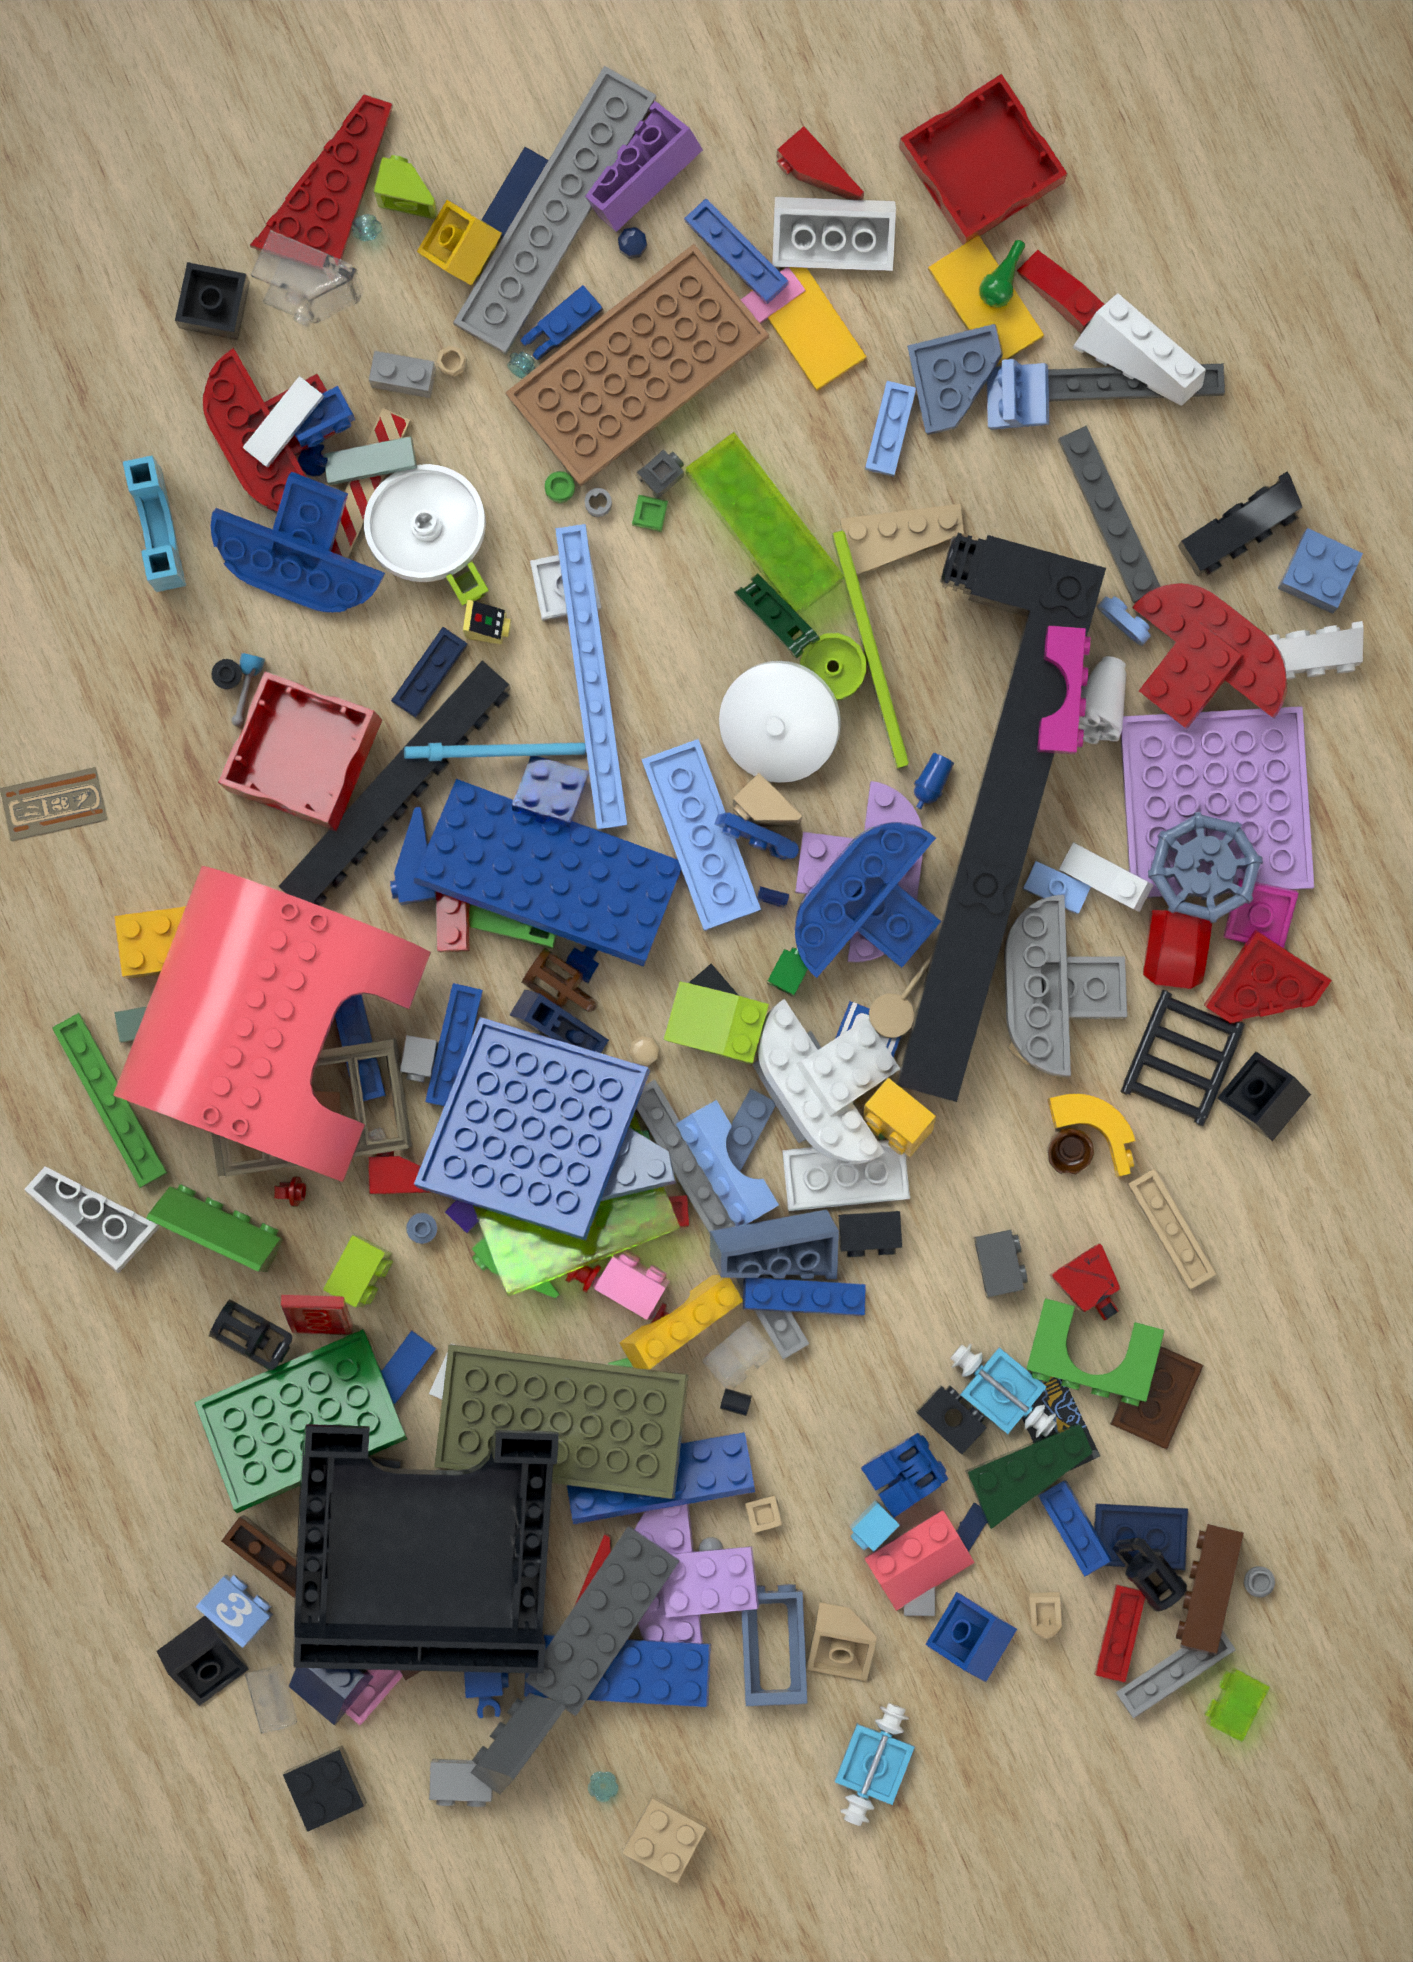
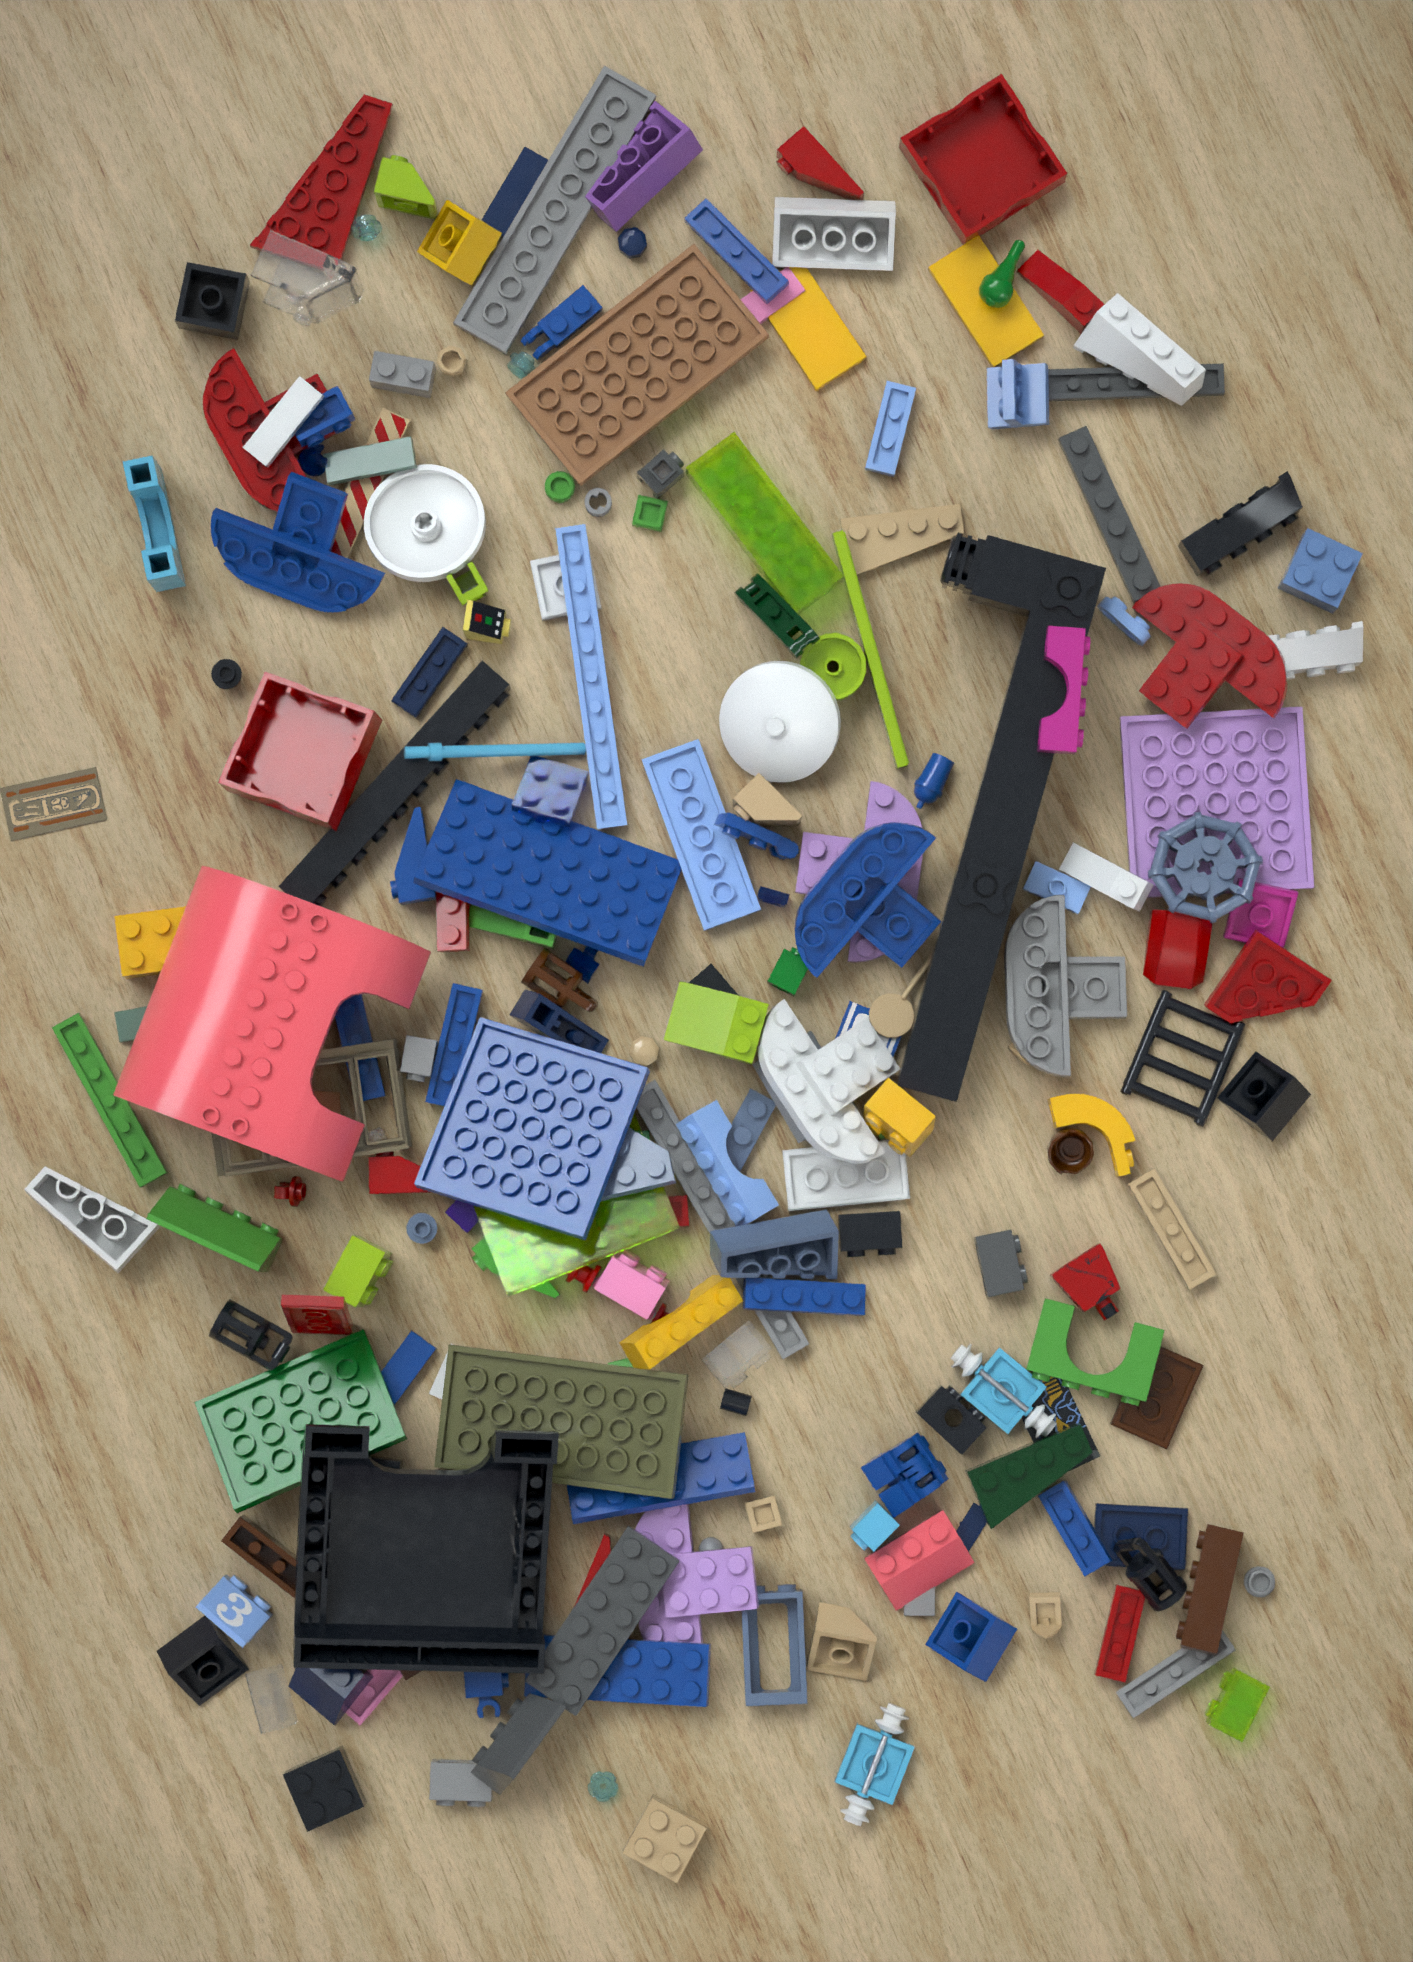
(250, 666): hinge -> none
(952, 373): sand blue plate -> none
(1104, 701): white cone -> none

